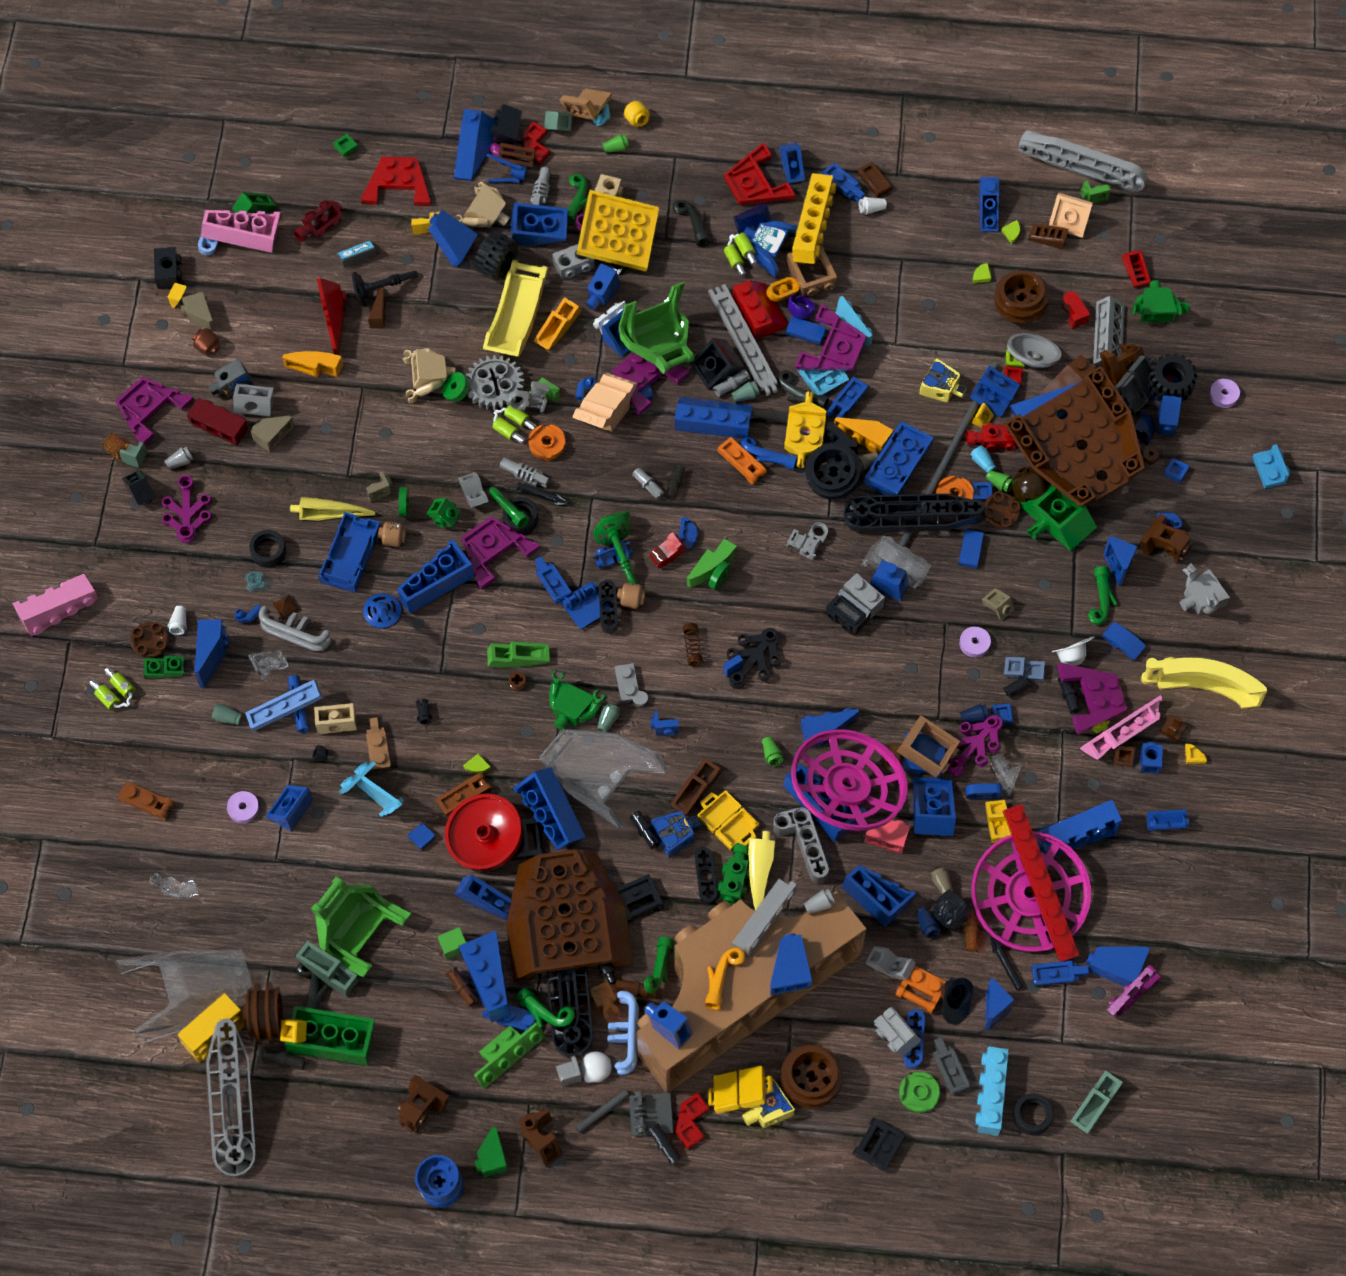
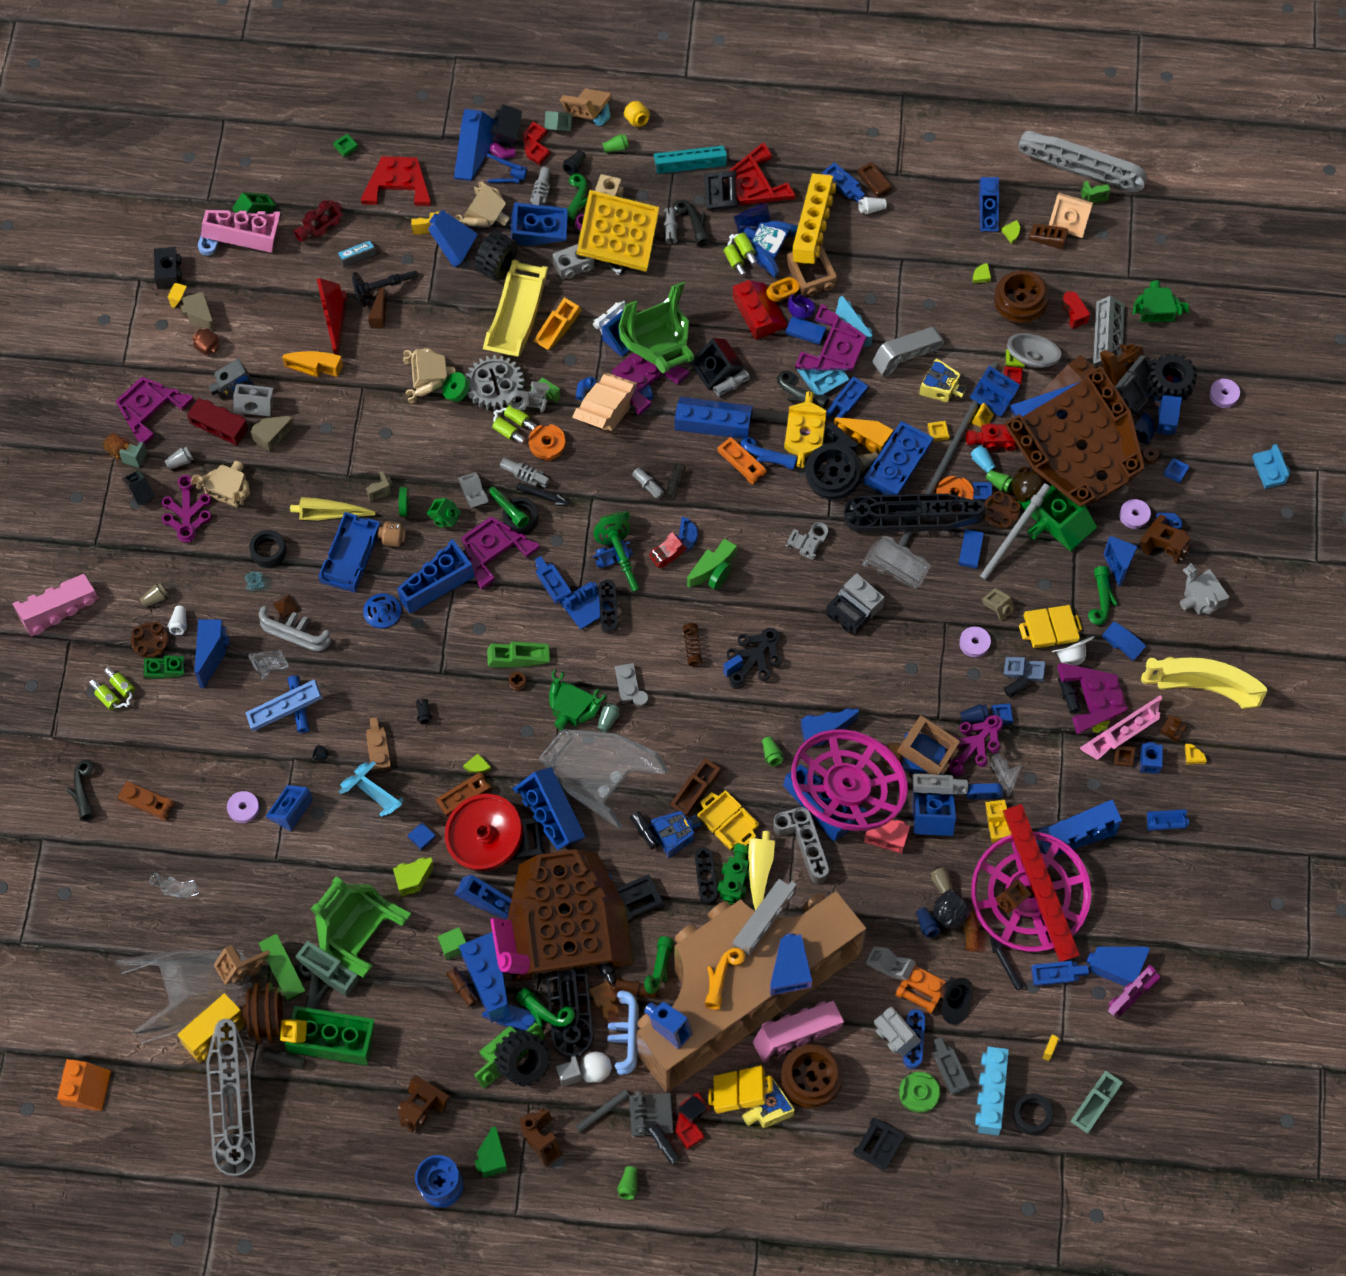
(83, 1085): none -> orange slope
(85, 811): none -> pearl dark grey plant
(154, 595): none -> dark tan cone
(225, 484): none -> tan torso
(226, 714): sand green cone -> none
(233, 970): none -> medium nougat bracket
(247, 617): blue arm -> none
(282, 967): none -> bright green slope
(335, 718): tan brick -> none
(412, 876): none -> lime slope
(505, 946): none -> dark pink door
(510, 1050): none -> black tyre
(518, 148): reddish brown tile -> none
(574, 162): none -> black cone
(602, 286): blue torso -> none
(628, 1185): none -> bright green cone
(631, 595): medium nougat head -> none
(664, 727): blue bracket -> none
(670, 225): none -> light grey pin
(690, 159): none -> teal fence
(692, 1109): none -> black slope
(715, 190): none -> black plate
(743, 340): light grey hinge -> none
(746, 392): sand green cone -> none
(792, 162): blue slope -> none
(797, 1029): none -> bright pink wedge
(821, 901): light grey cone -> none
(876, 895): blue wedge -> none
(890, 580): blue torso -> none
(906, 348): none -> light grey beam
(938, 431): none -> yellow tile
(939, 784): none -> light grey hinge
(997, 1004): blue slope -> none
(1013, 896): none -> reddish brown bracket
(1035, 501): none -> light grey bar
(1050, 1047): none -> yellow tile
(1051, 626): none -> yellow piece
(1135, 506): none -> lavender piece
(1138, 255): red slope -> none

